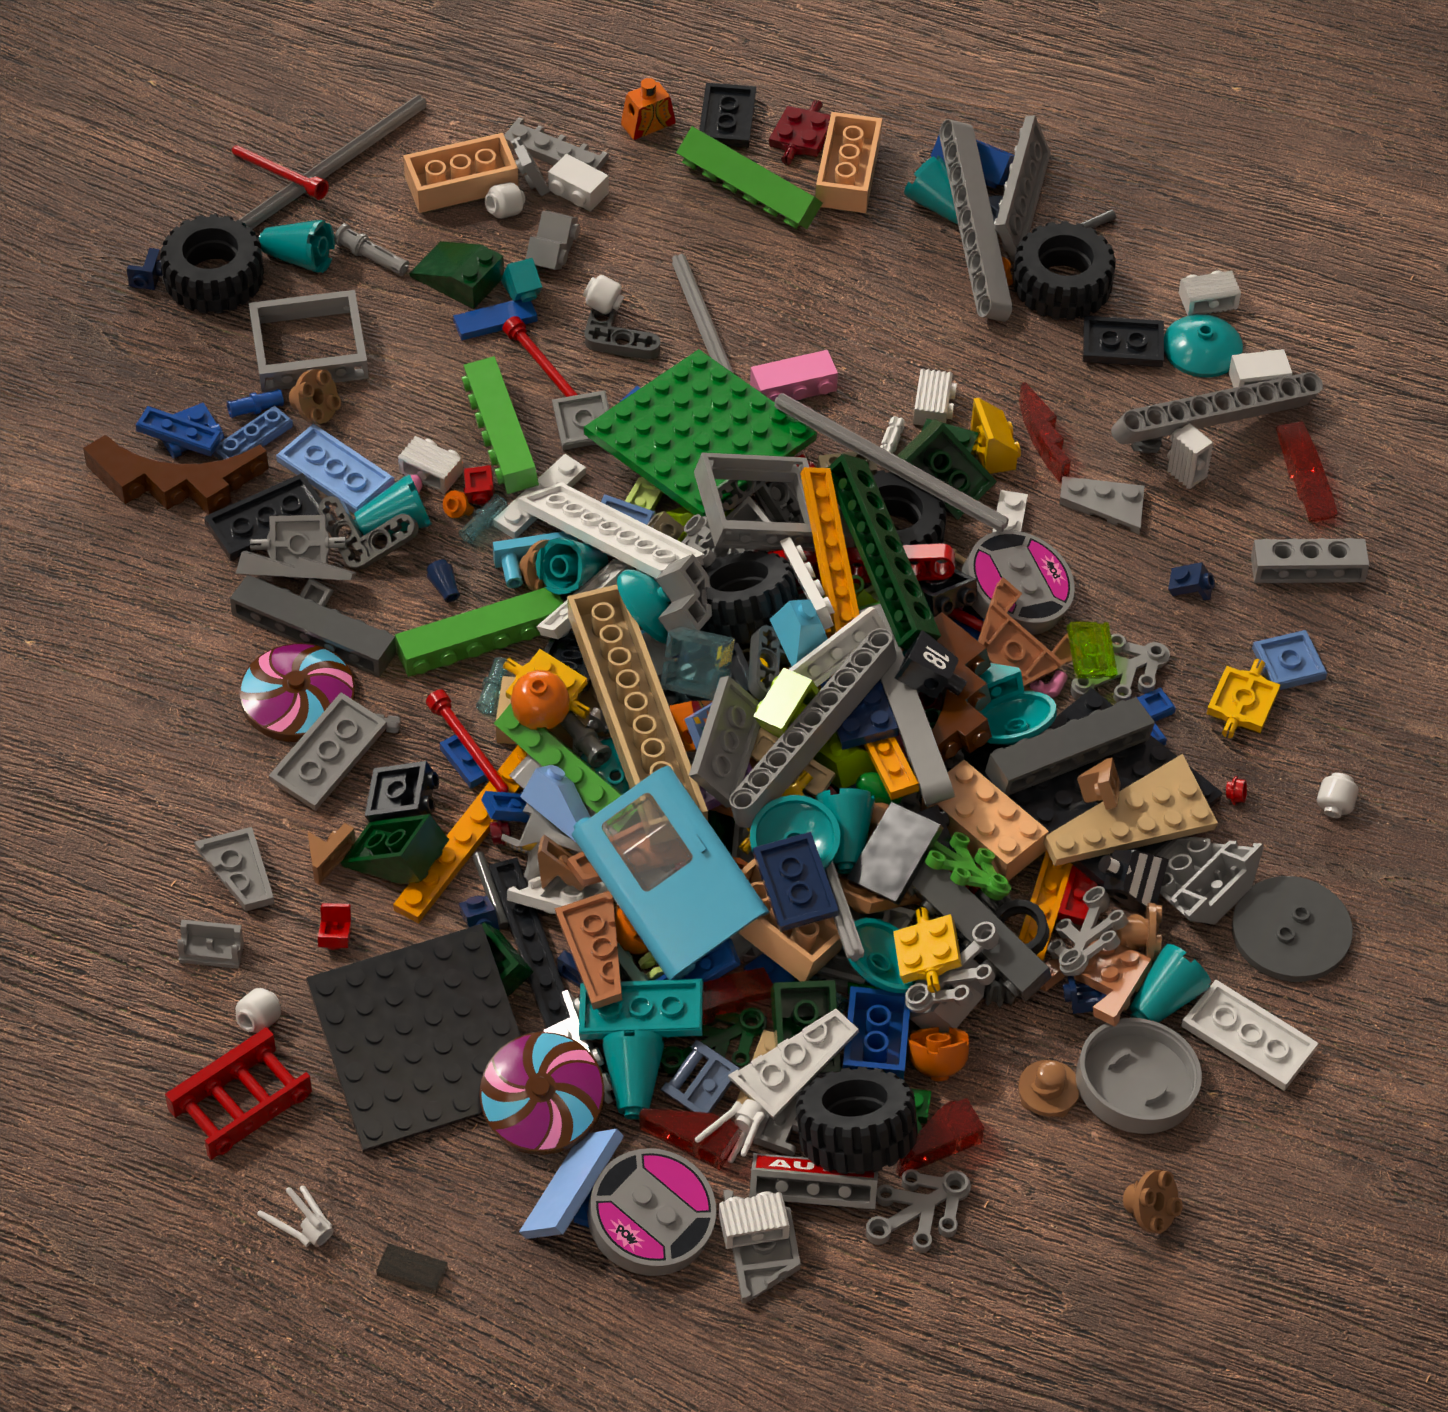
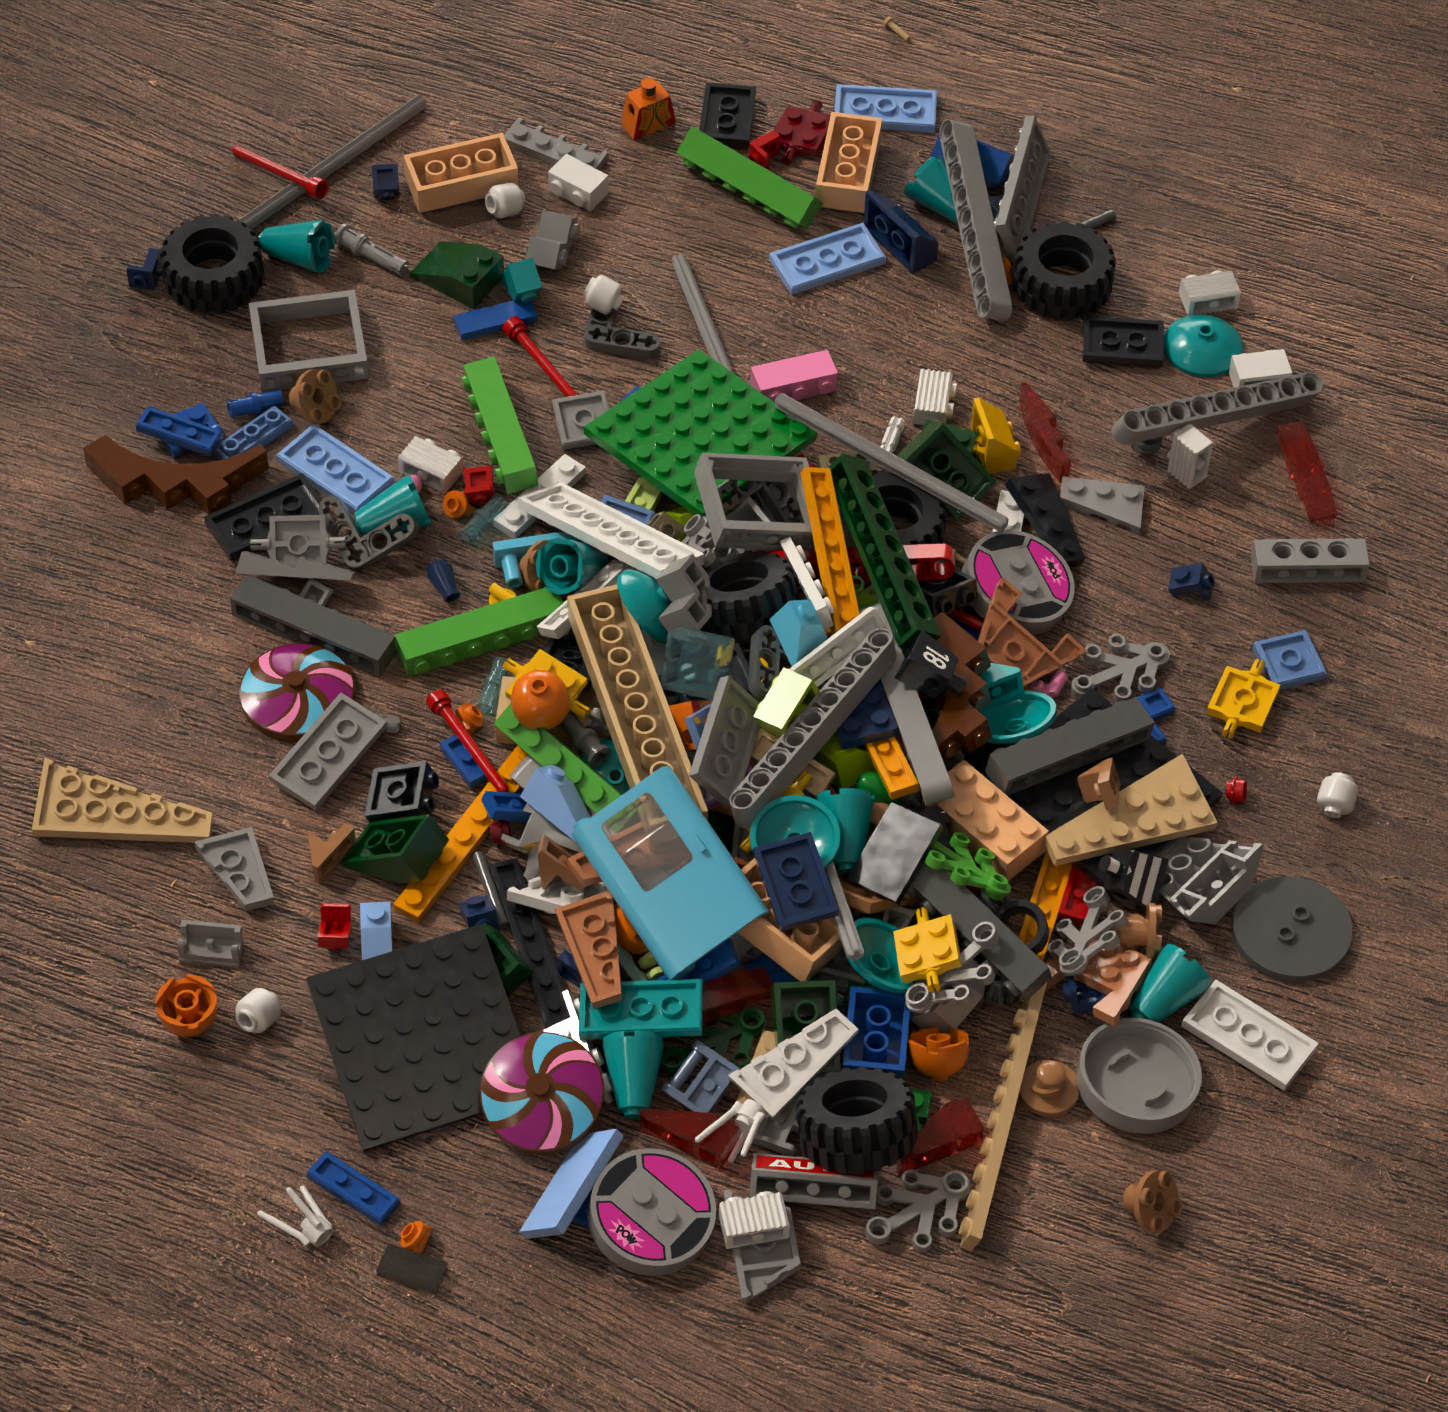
(102, 808): none -> tan wing
(187, 1005): none -> orange cylinder
(235, 1066): red fence -> none
(353, 1188): none -> blue tile
(376, 929): none -> light blue slope
(385, 181): none -> dark blue bracket
(415, 1236): none -> orange plate
(470, 717): none -> orange plate
(499, 594): none -> yellow plate
(527, 165): light grey plate -> none
(764, 148): none -> red bracket
(827, 258): none -> light blue tile
(888, 22): none -> tan piece
(898, 107): none -> light blue tile
(899, 232): none -> dark blue slope
(1000, 1121): none -> tan plate
(1046, 513): none -> black wing
(1092, 650): clear neon green plate -> none

